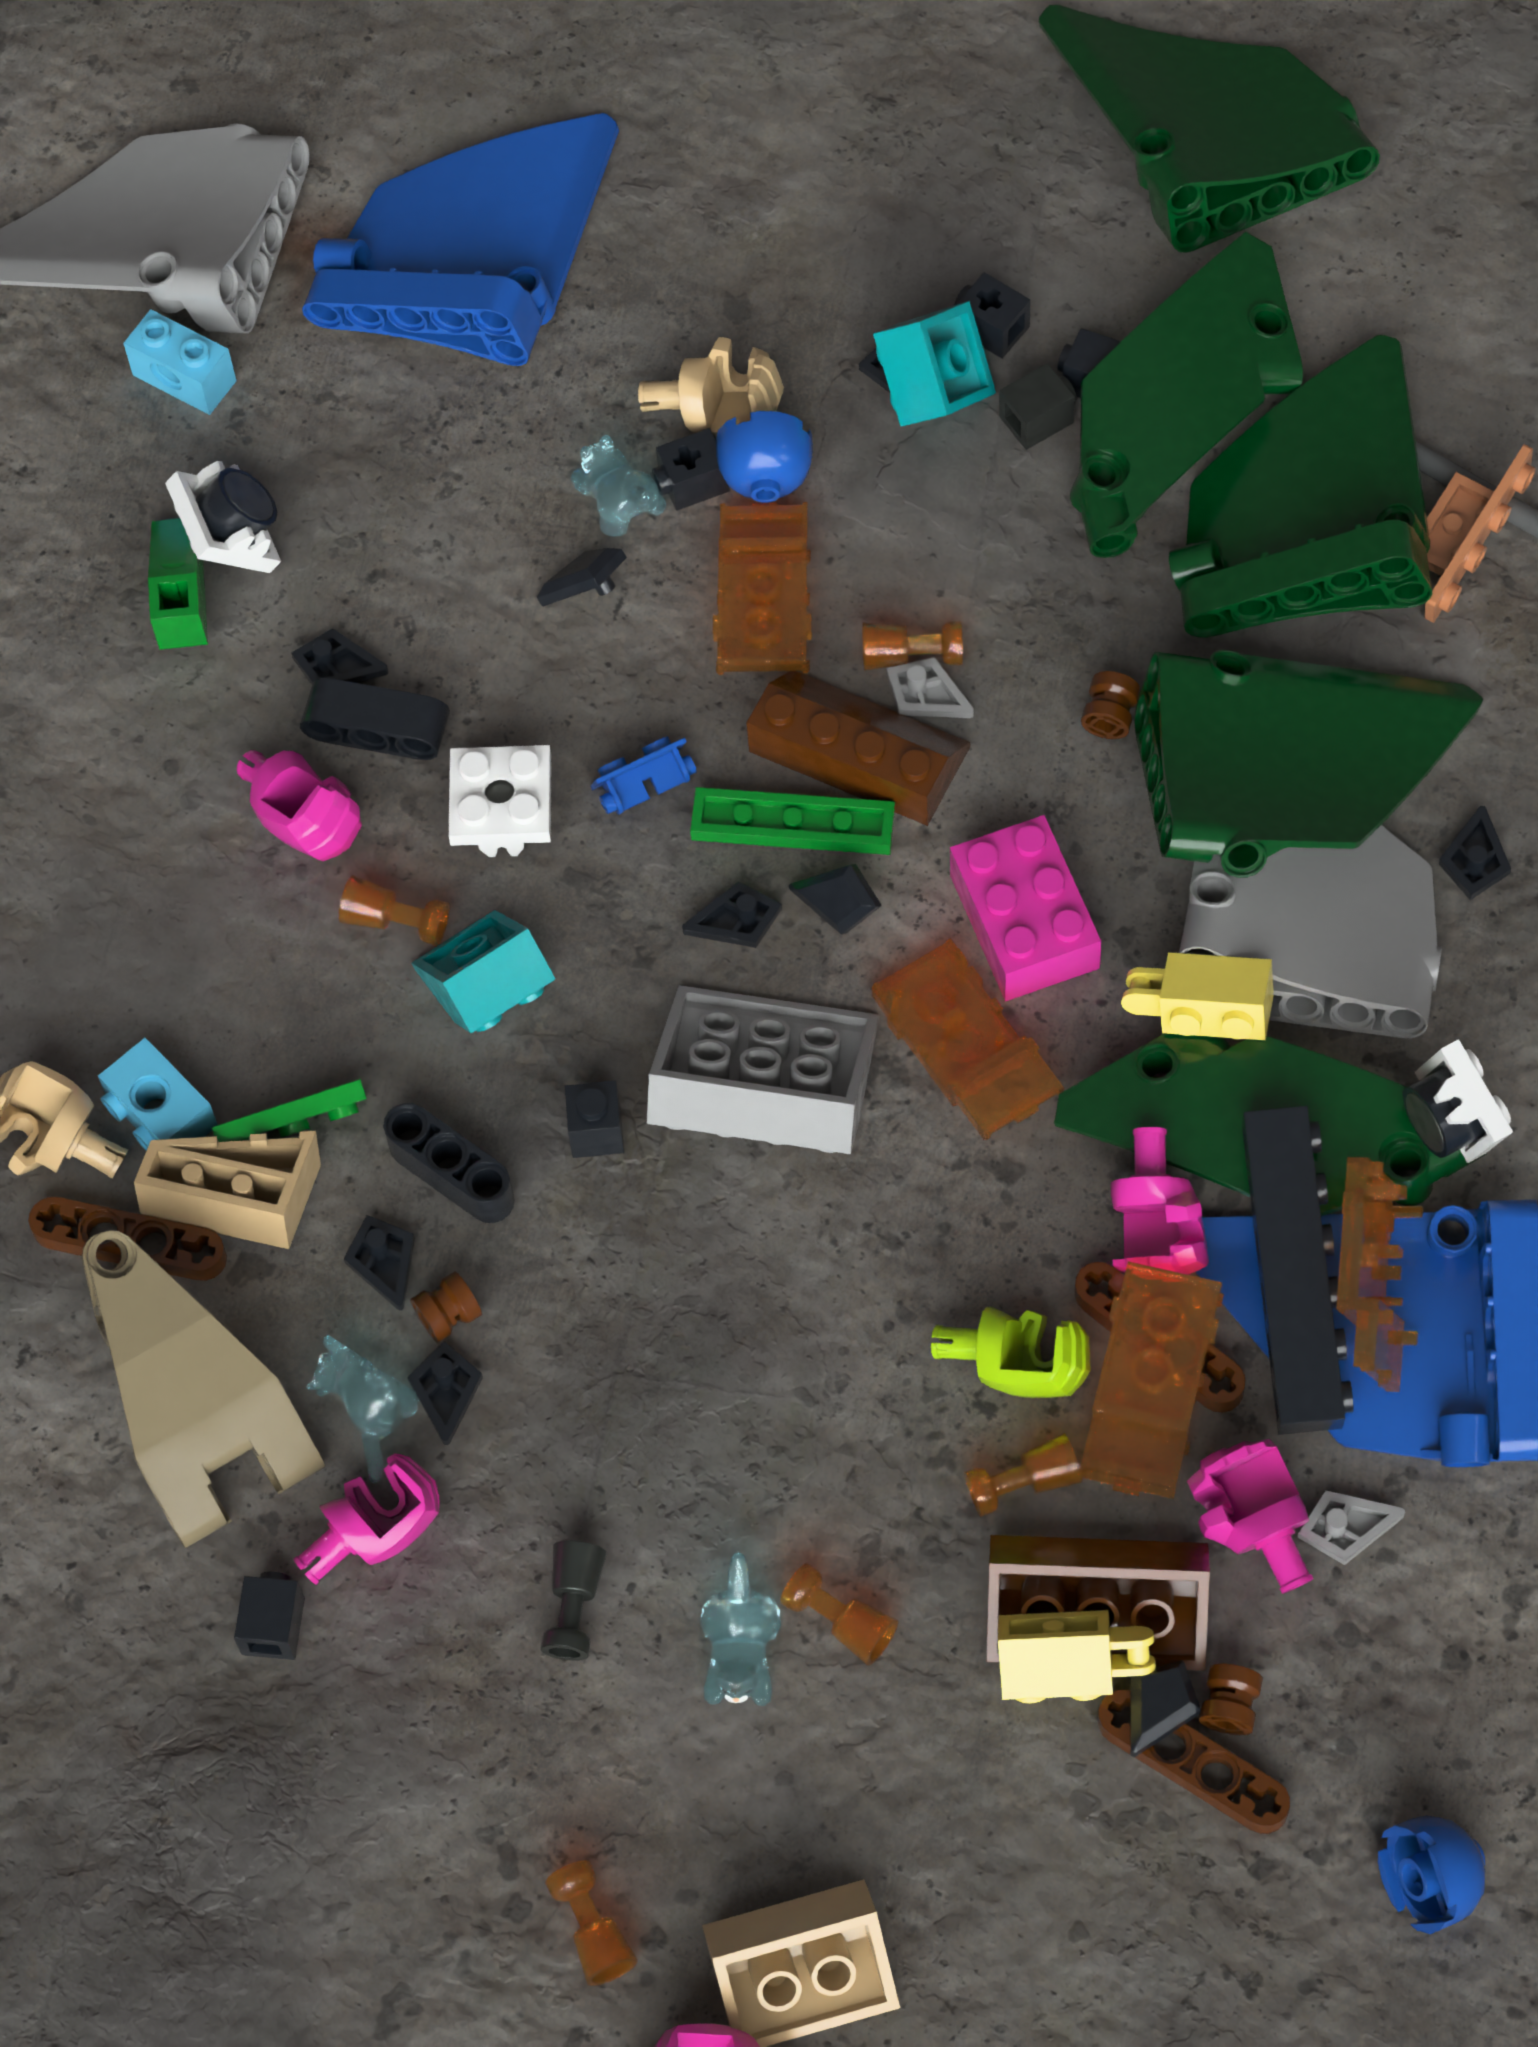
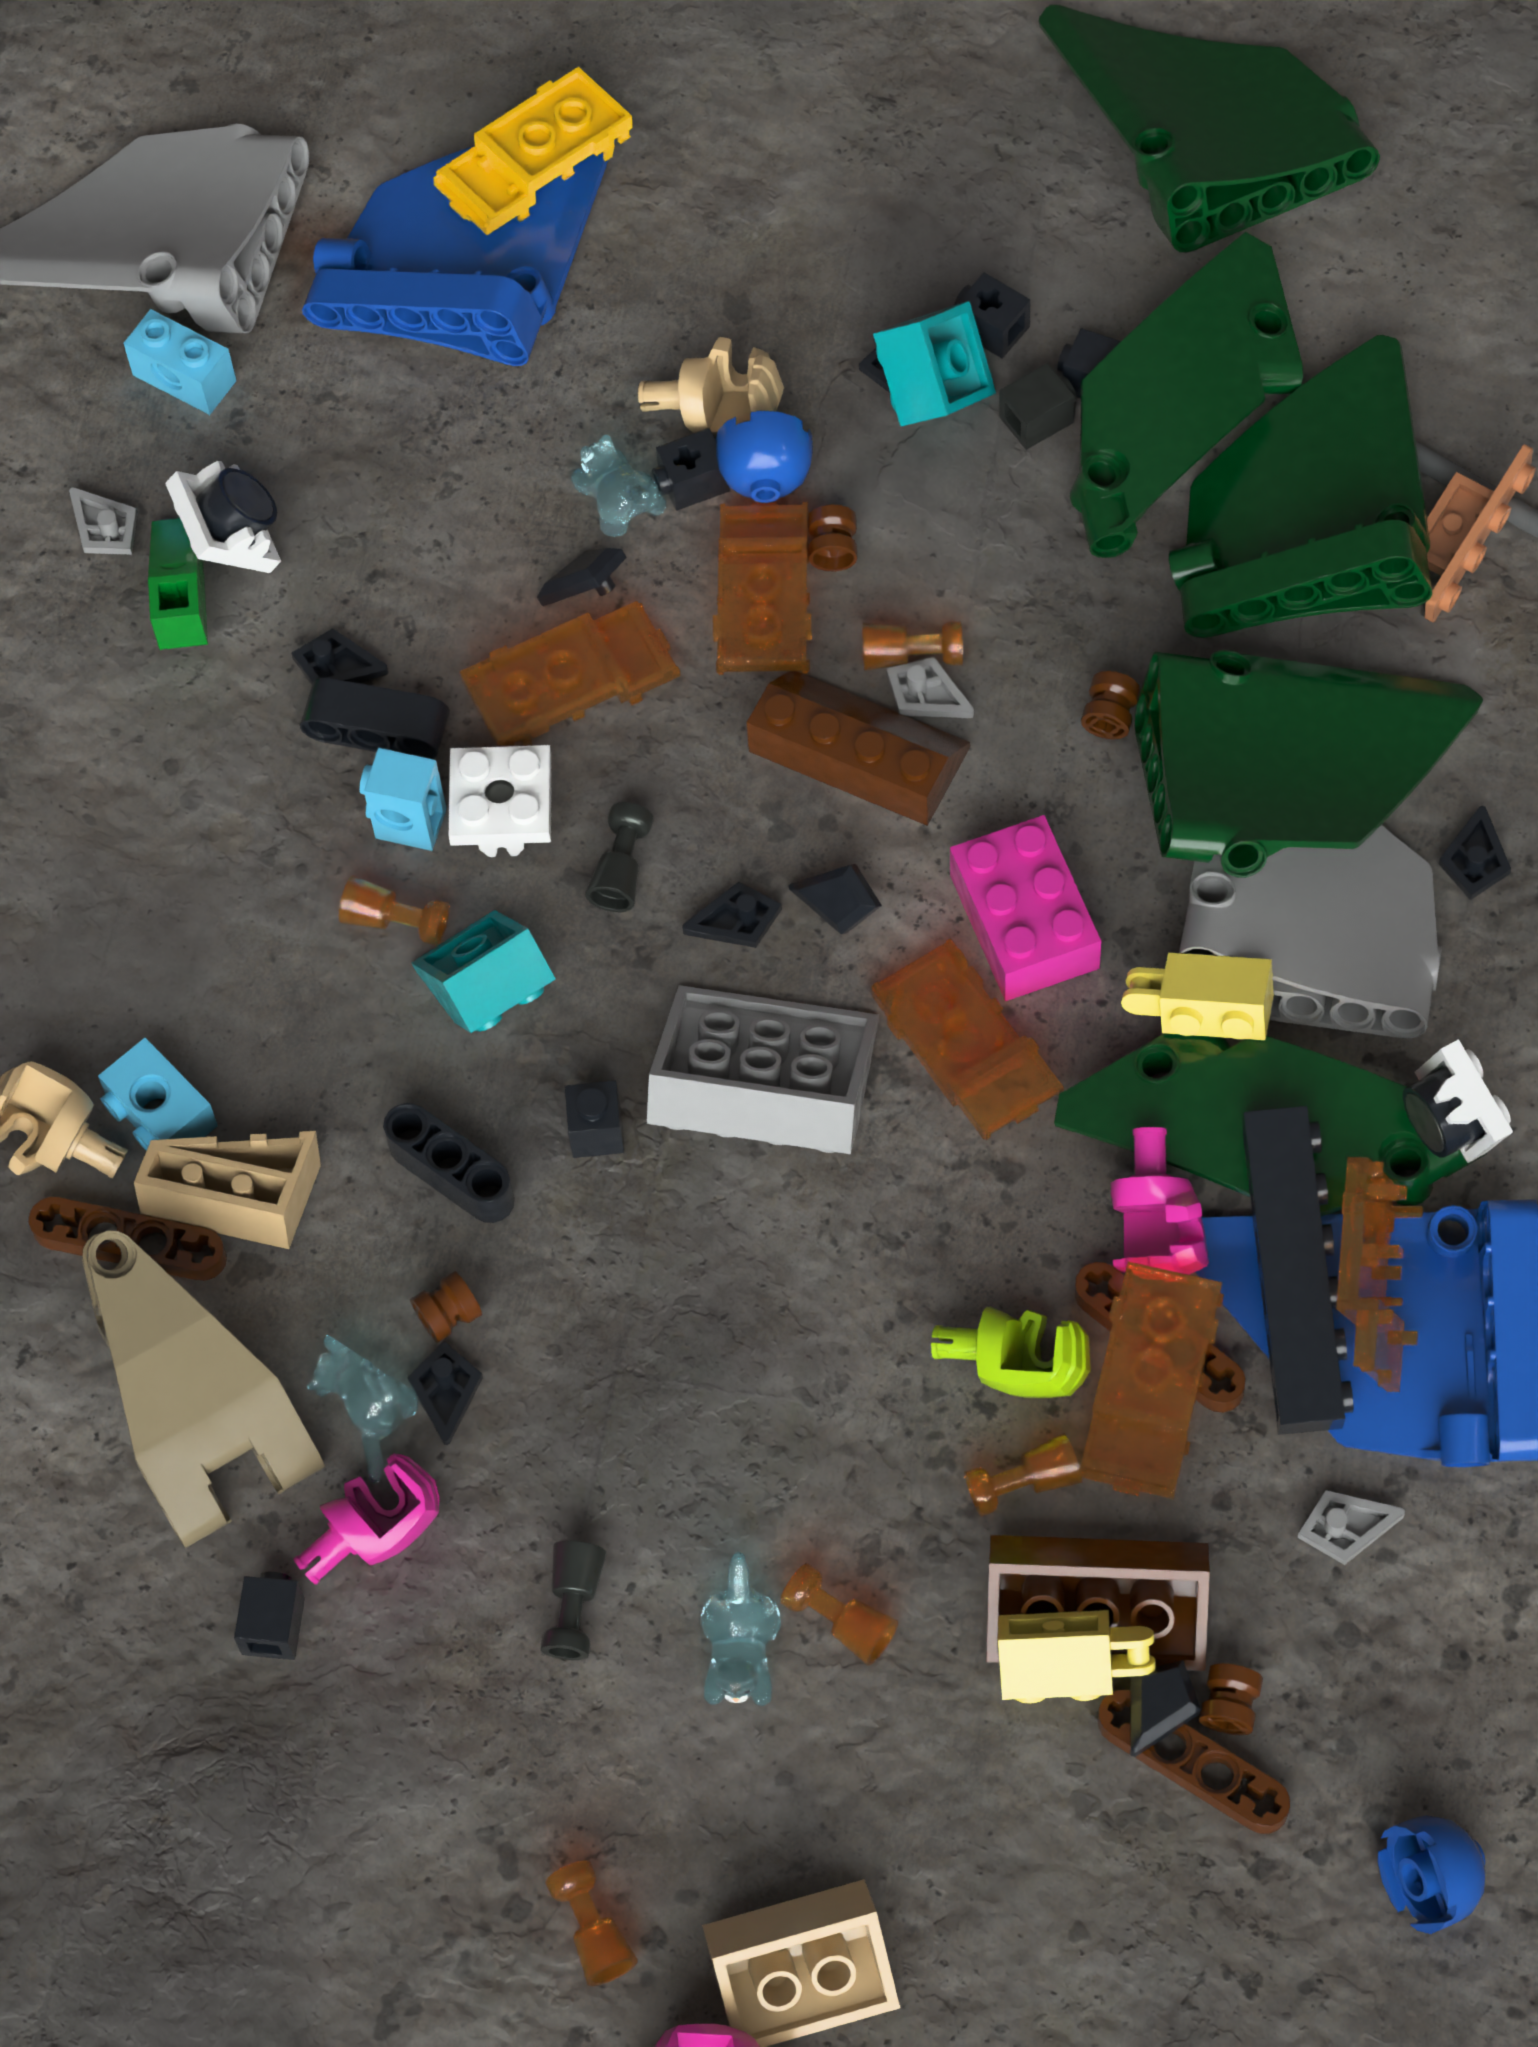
(103, 523): none -> light grey piece
(294, 1115): green plate -> none
(299, 806): dark pink piece -> none
(382, 1258): black piece -> none
(404, 798): none -> medium azure brick
(531, 148): none -> yellow piece
(567, 672): none -> clear orange piece
(616, 871): none -> pearl dark grey piece
(625, 781): blue hinge -> none
(792, 821): green plate -> none
(832, 537): none -> reddish brown wheel
(1253, 1506): dark pink piece -> none

